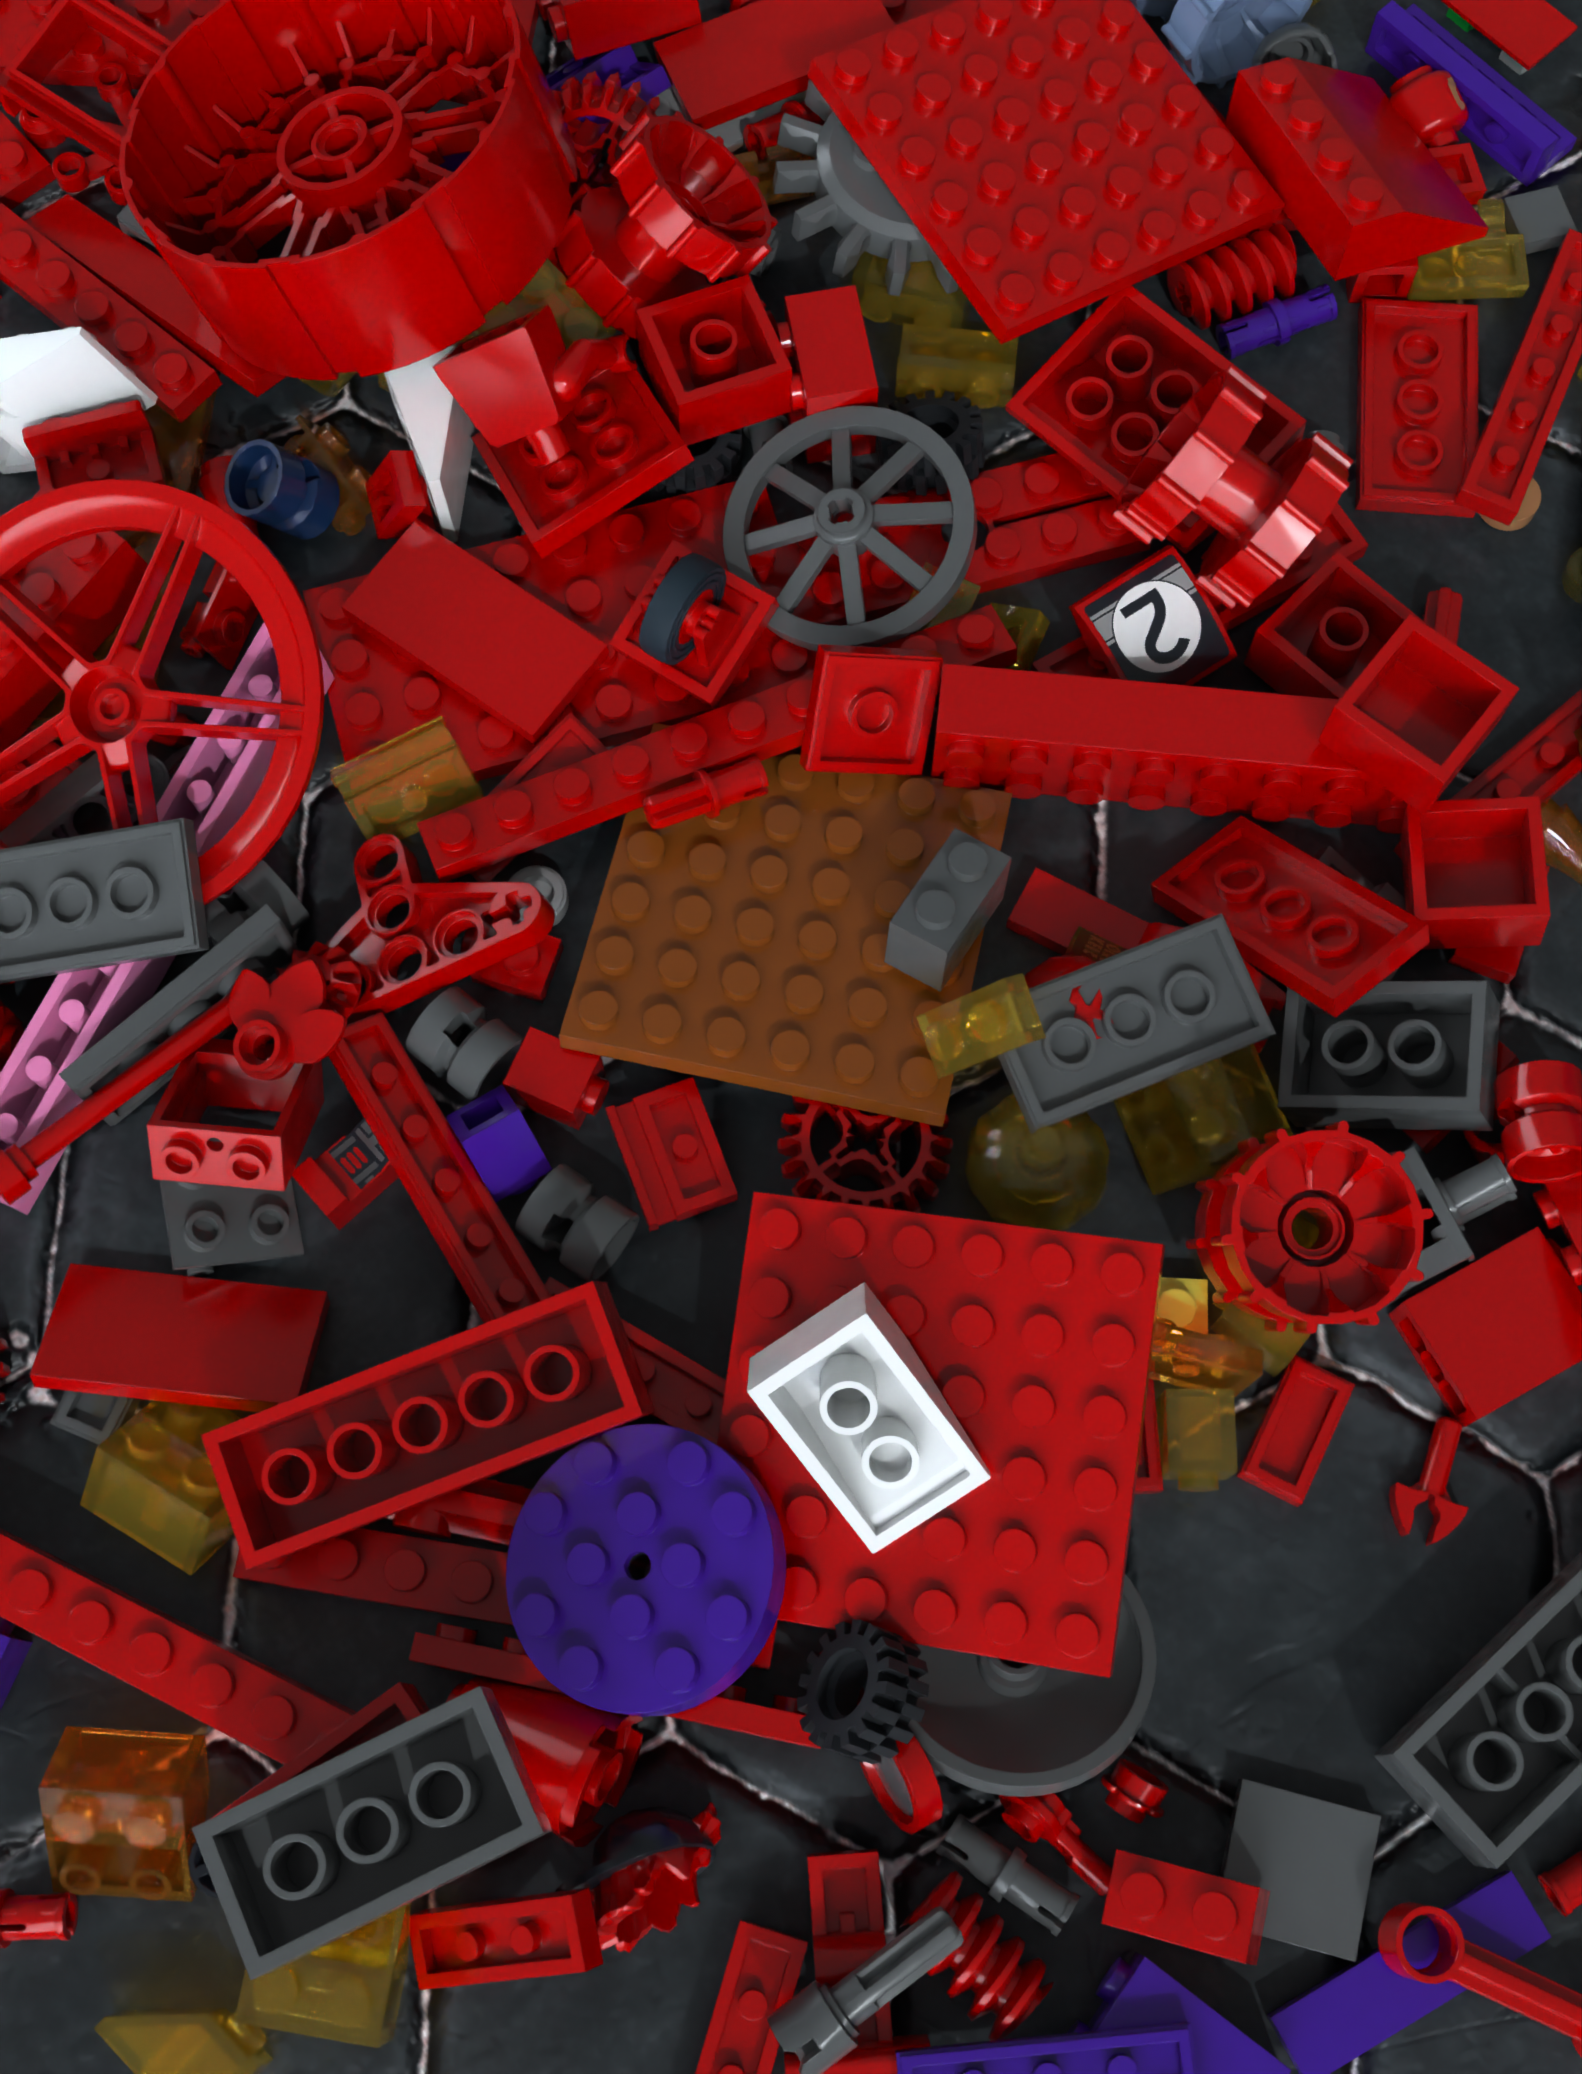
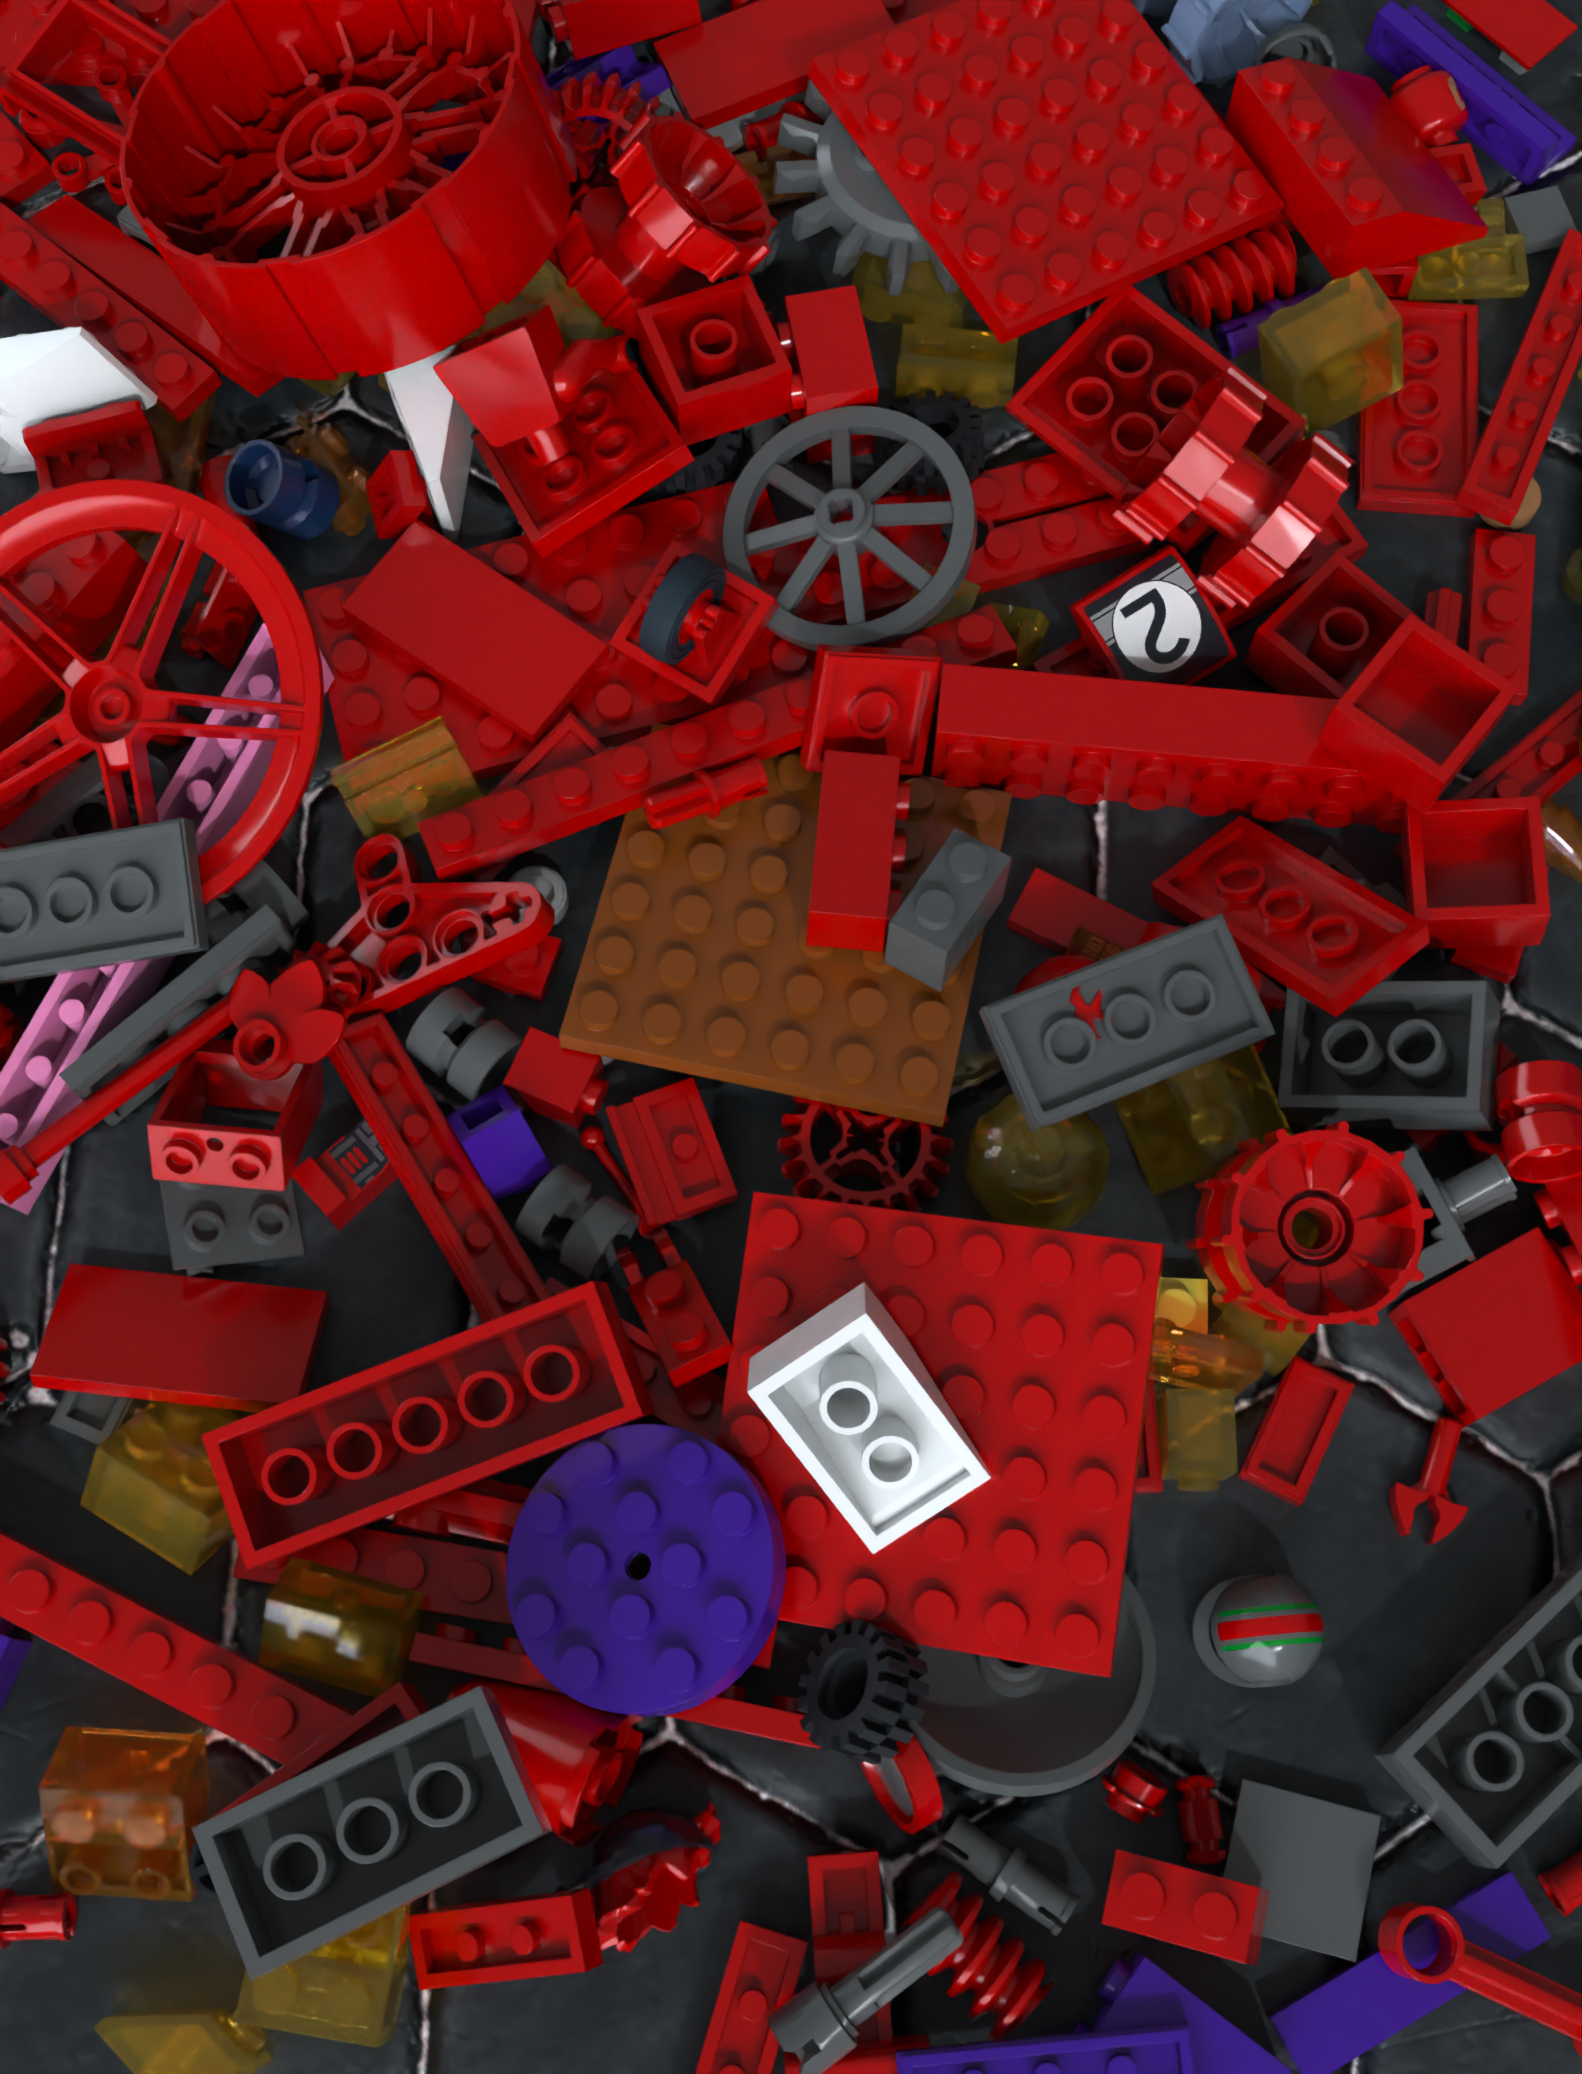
(339, 1627): none -> clear yellow brick
(593, 1139): none -> red hinge
(676, 1313): none -> red hinge
(857, 851): none -> red brick
(981, 1025): clear yellow plate -> none
(1050, 1819): red plate -> none
(1200, 1820): none -> red piece
(1261, 1628): none -> dark grey helmet
(1333, 351): none -> clear yellow brick
(1501, 604): none -> red plate

